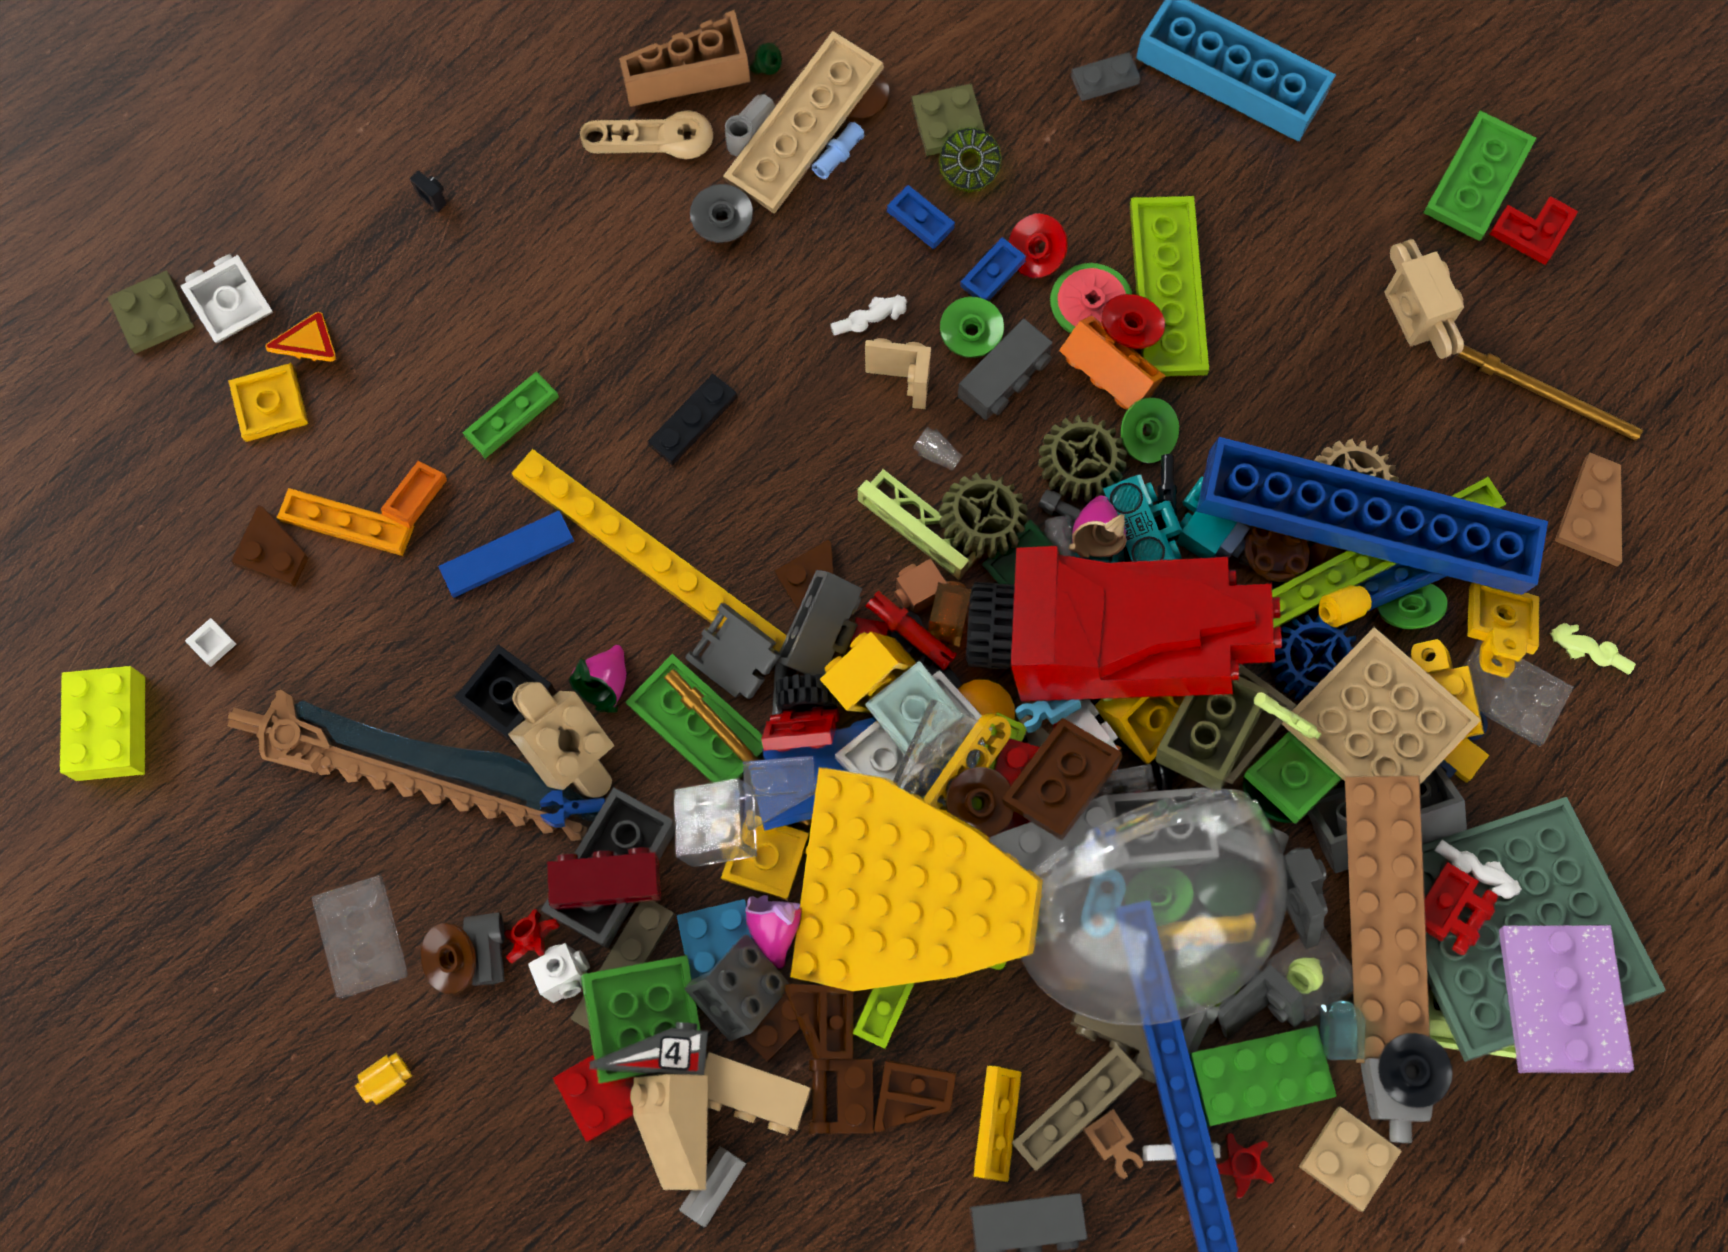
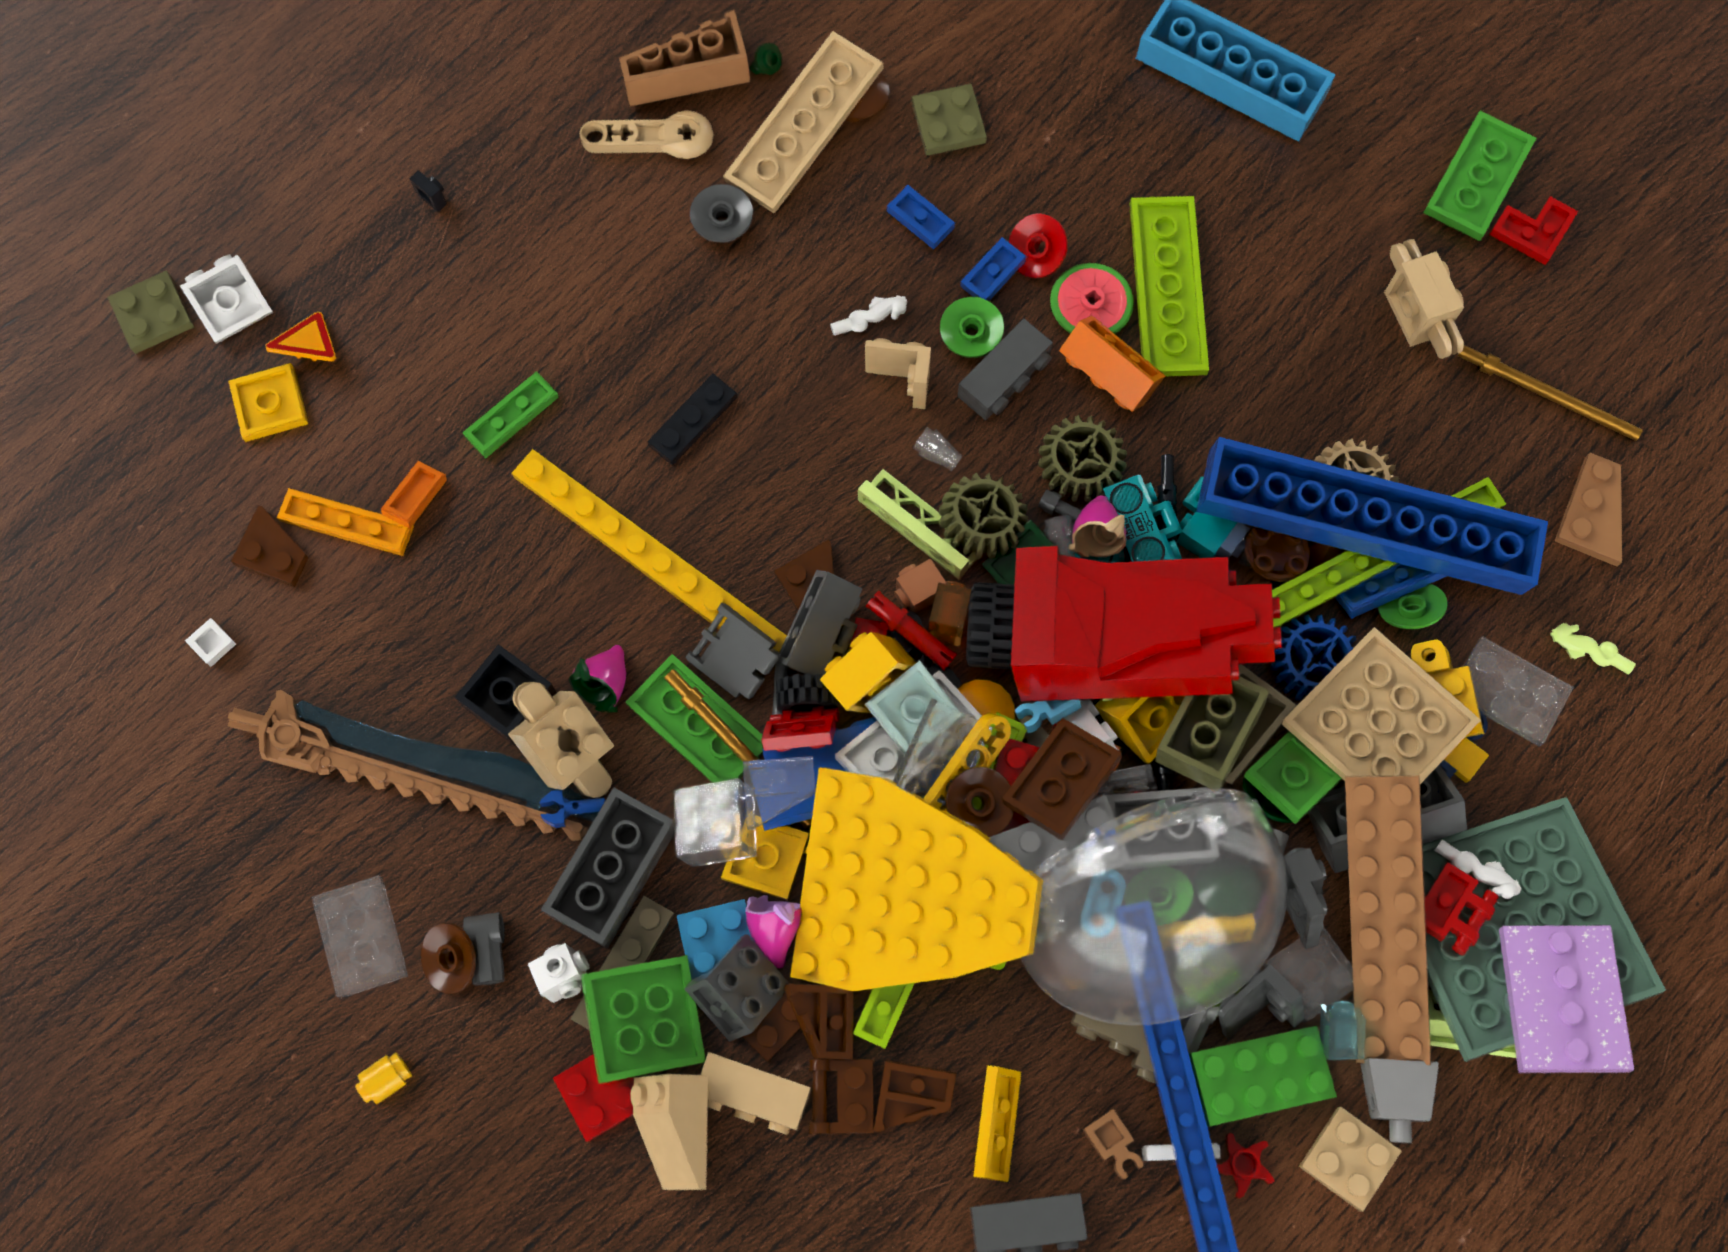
(102, 723): neon yellow brick -> none
(506, 554): blue tile -> none
(529, 935): red animal -> none
(603, 879): dark red brick -> none
(668, 1052): slope -> none
(720, 1176): light grey axle -> none
(747, 123): light grey piece -> none
(838, 150): light blue pin -> none
(980, 144): tile -> none
(1077, 1108): dark tan plate -> none
(1105, 76): dark grey plate -> none
(1133, 321): red dish -> none
(1160, 434): bright green dish -> none
(1287, 716): yellowish green animal -> none
(1305, 974): yellowish green plate -> none
(1344, 605): yellow brick -> none
(1432, 1067): black dish -> none
(1502, 638): yellow plate -> none

